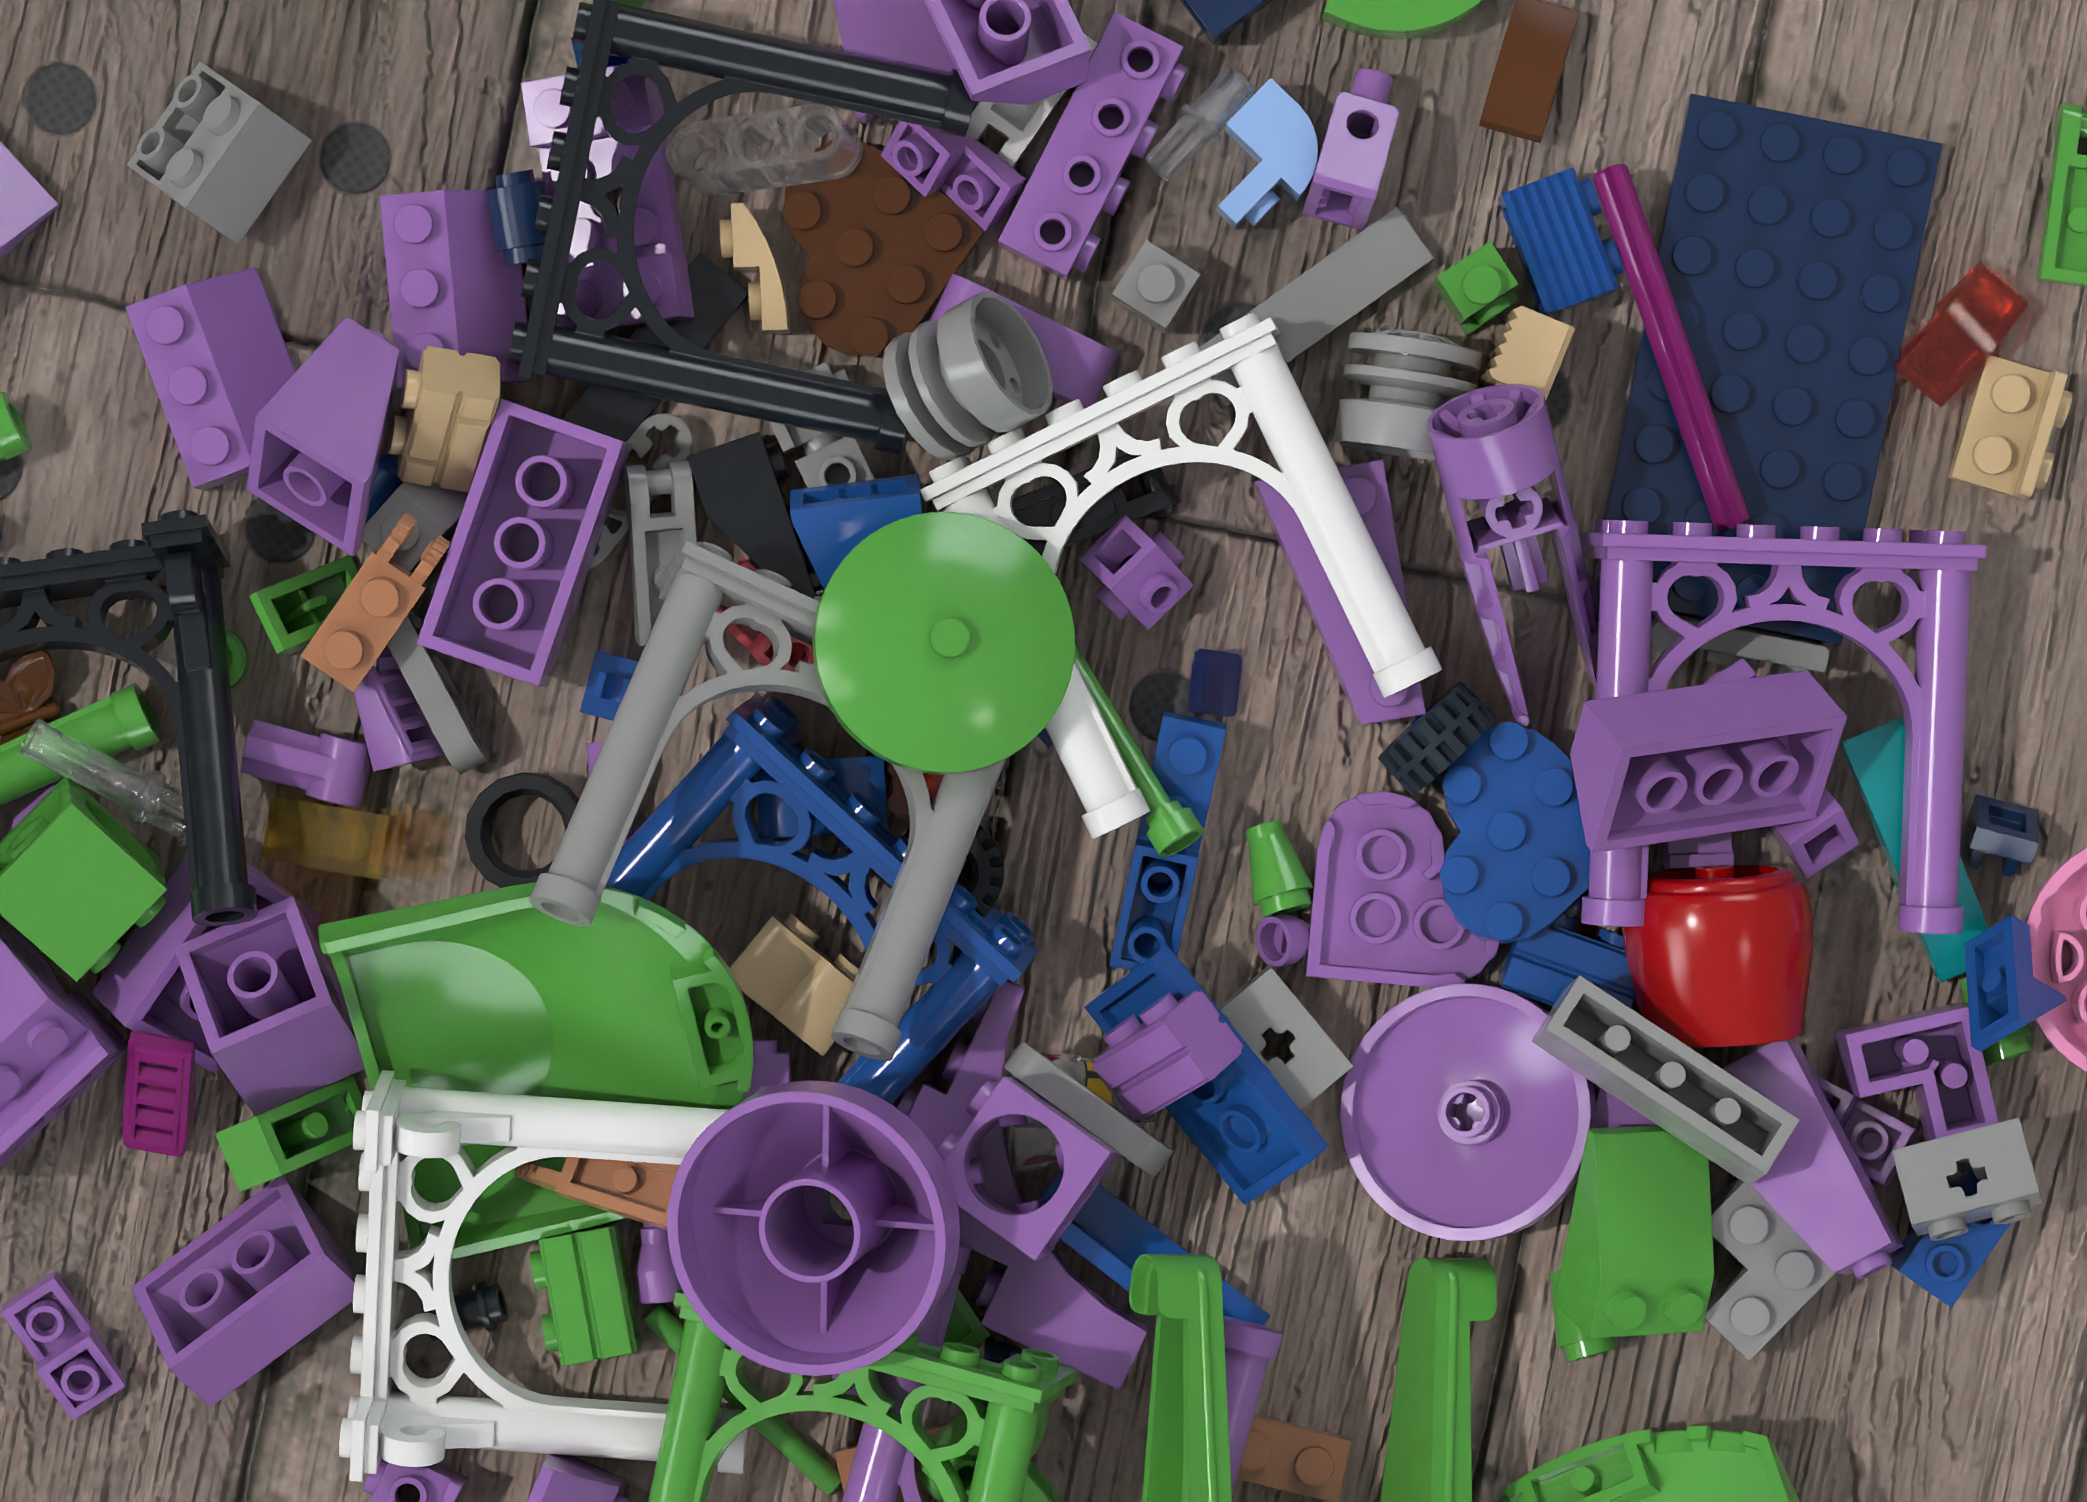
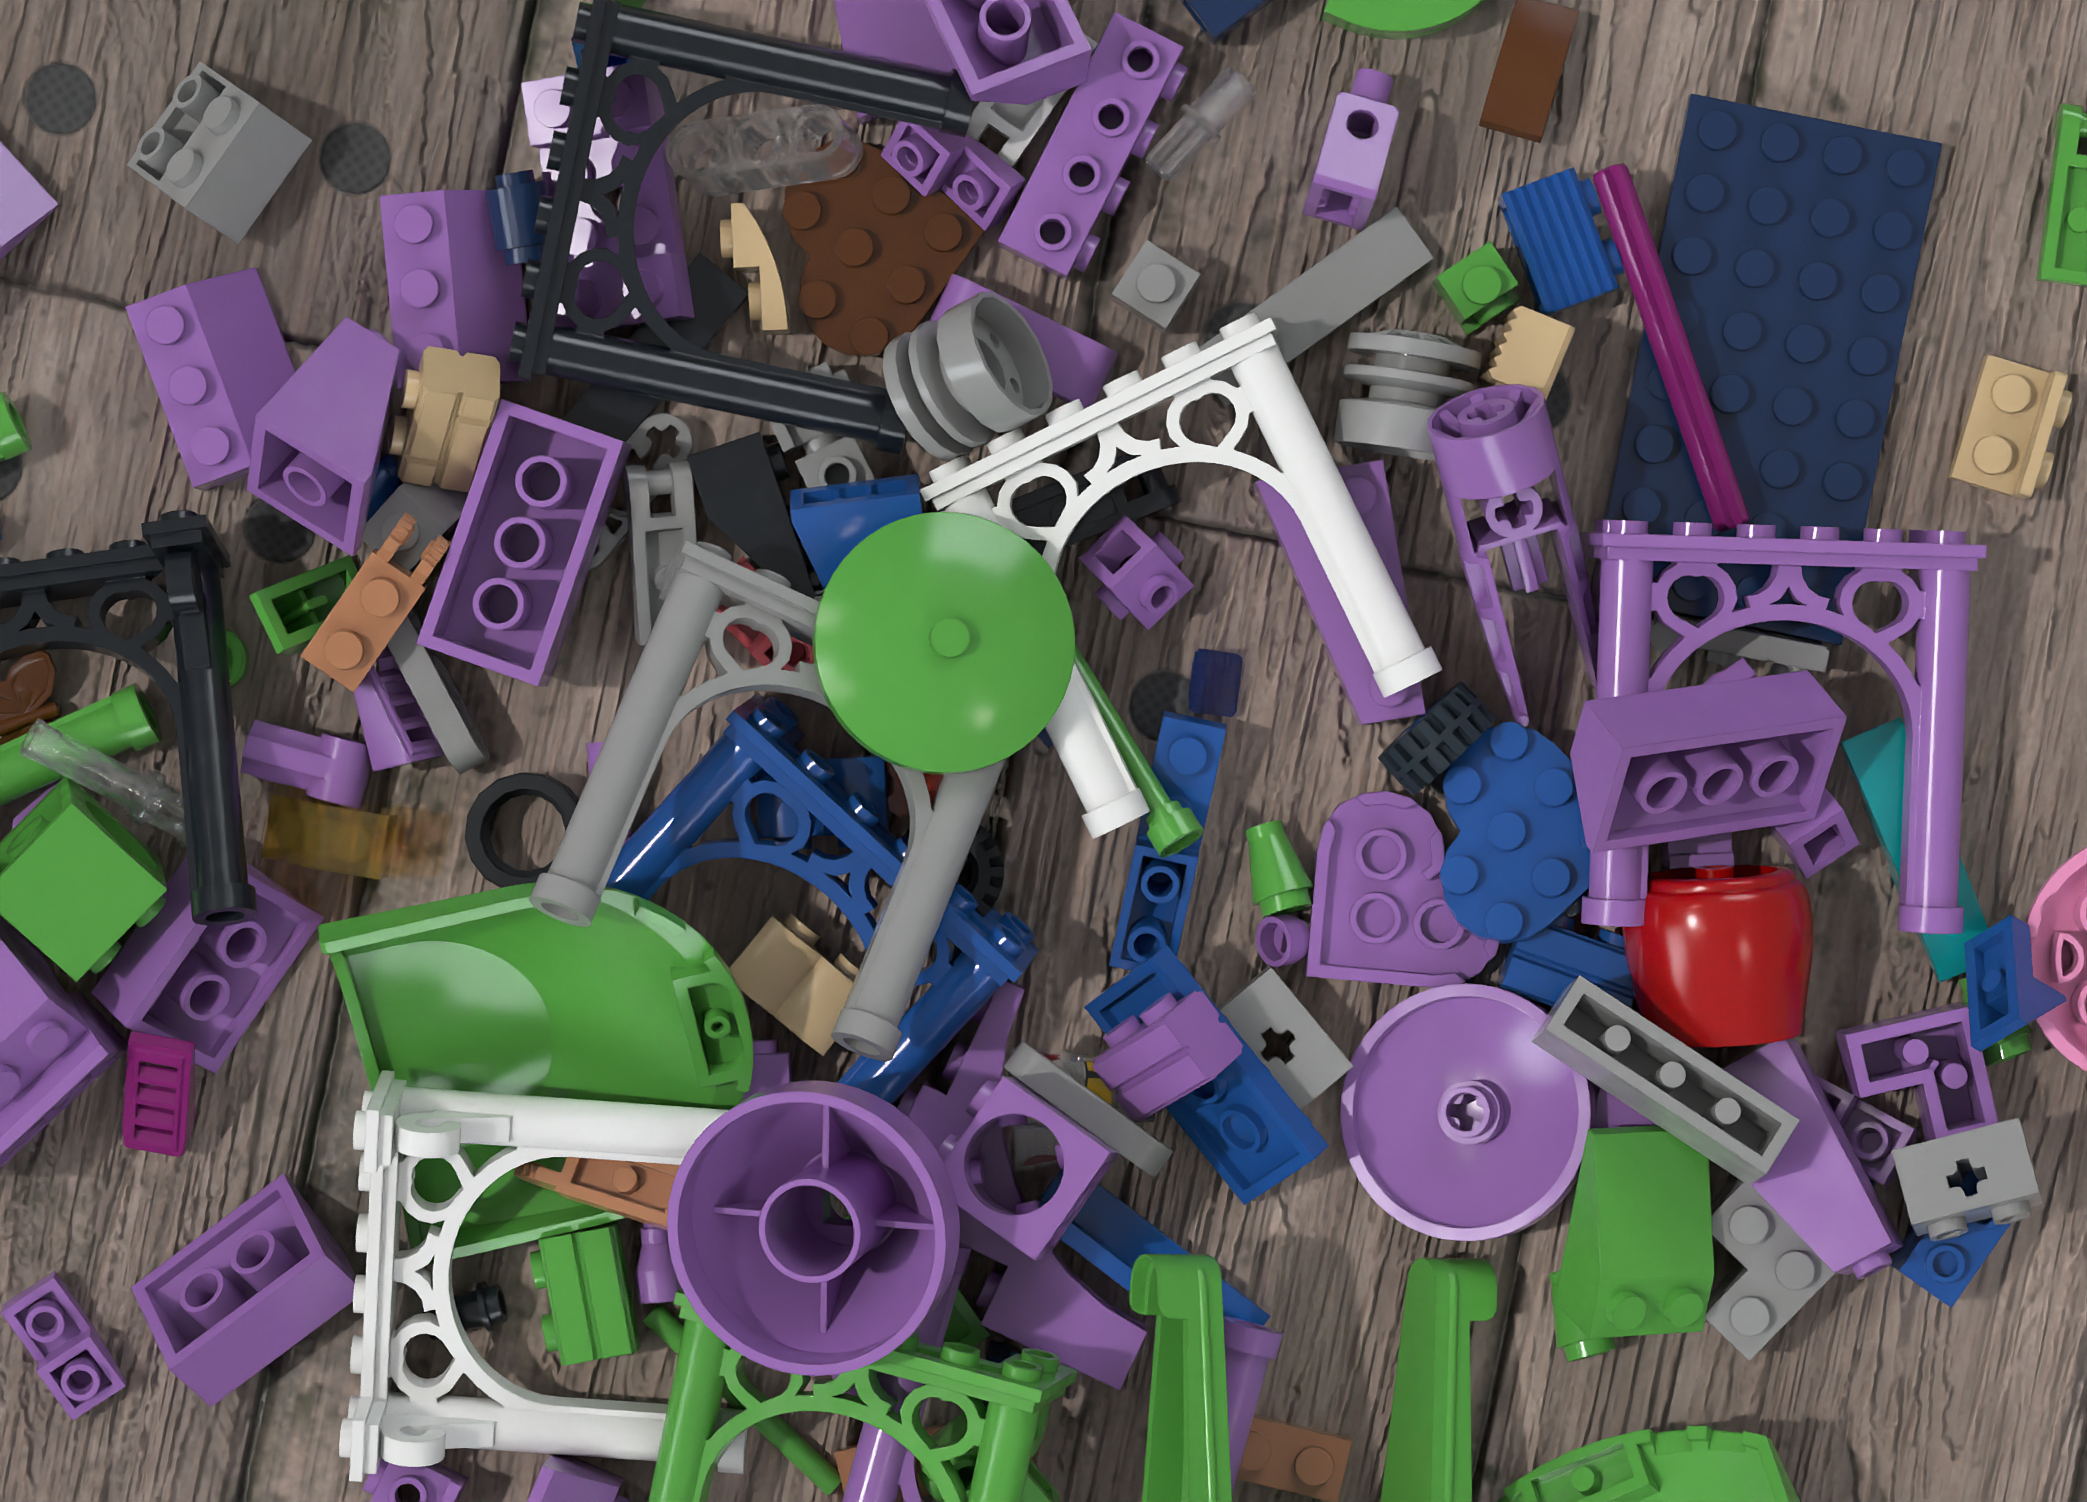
(270, 1007): medium lavender slope -> none
(291, 1134): bright green slope -> none
(607, 684): blue tile -> none
(1283, 145): light blue brick -> none
(1962, 334): clear red slope -> none
(2002, 831): dark blue tile -> none

